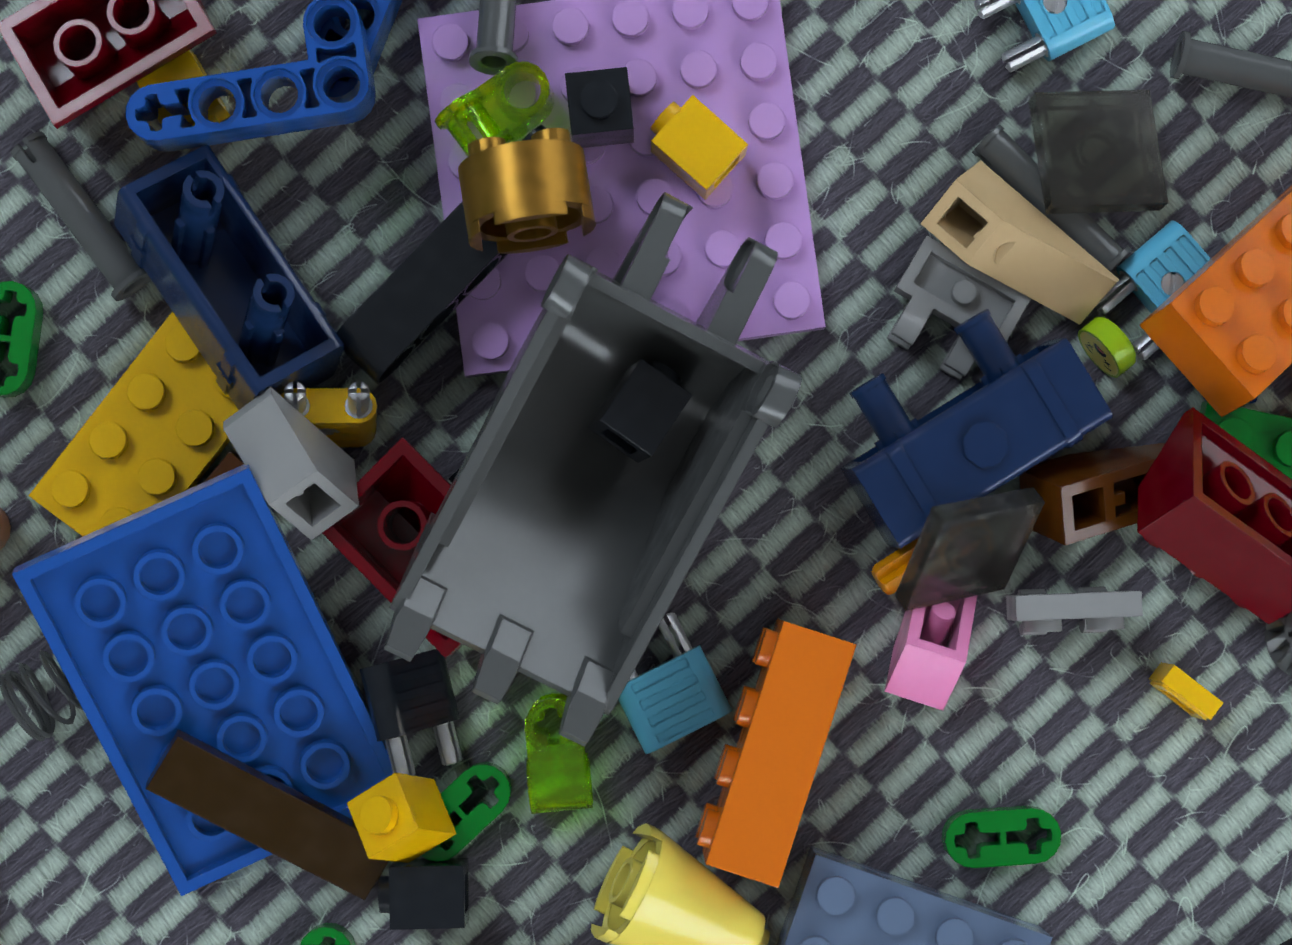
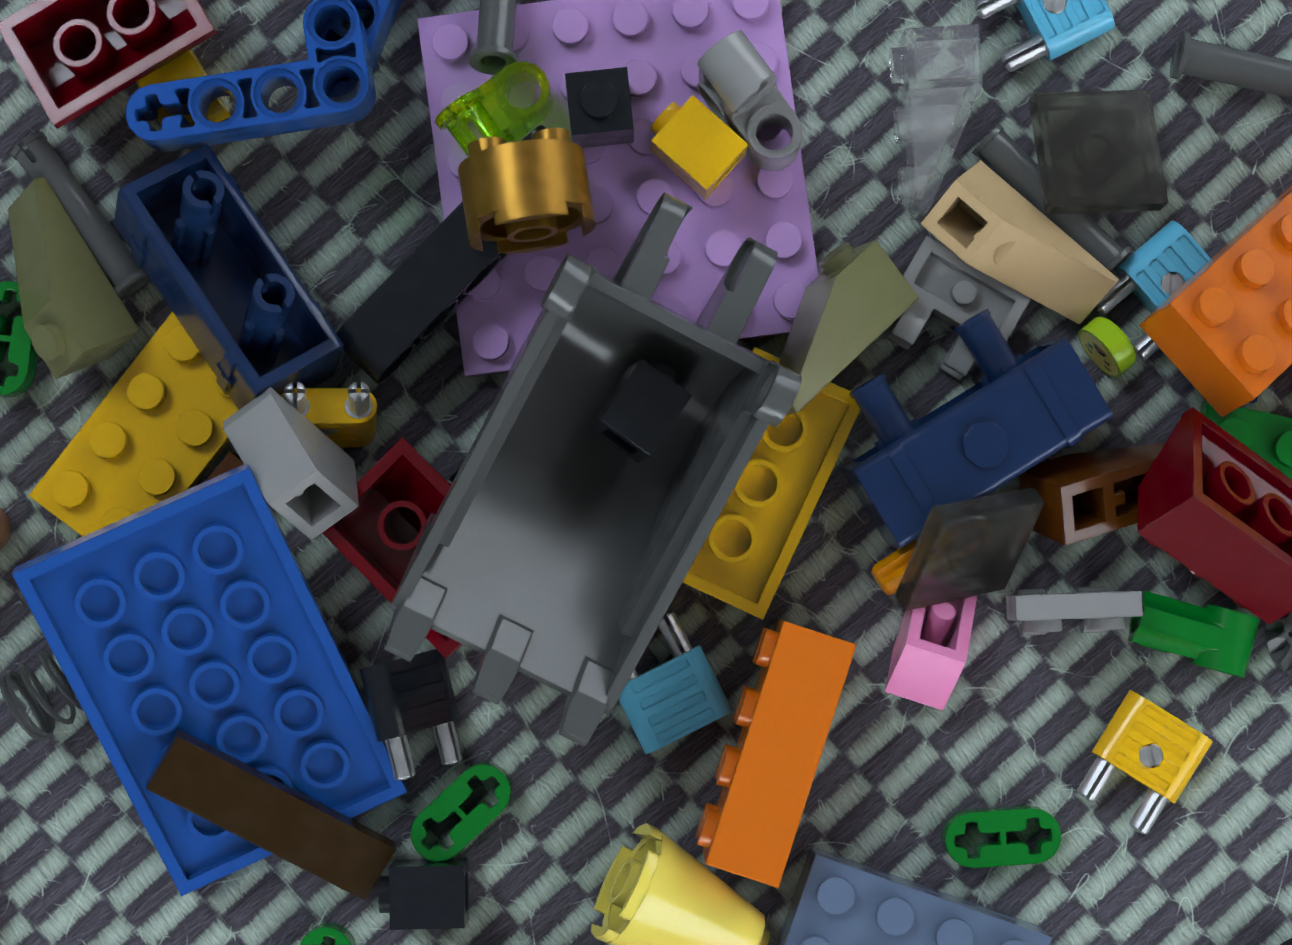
(62, 289): none -> olive slope
(401, 818): yellow brick -> none
(555, 766): clear neon green piece -> none
(746, 98): none -> light grey piece
(773, 502): none -> yellow plate
(843, 315): none -> olive slope
(939, 88): none -> clear slope
(1151, 750): none -> yellow piece
(1185, 691): yellow tile -> none
(1208, 635): none -> green piece

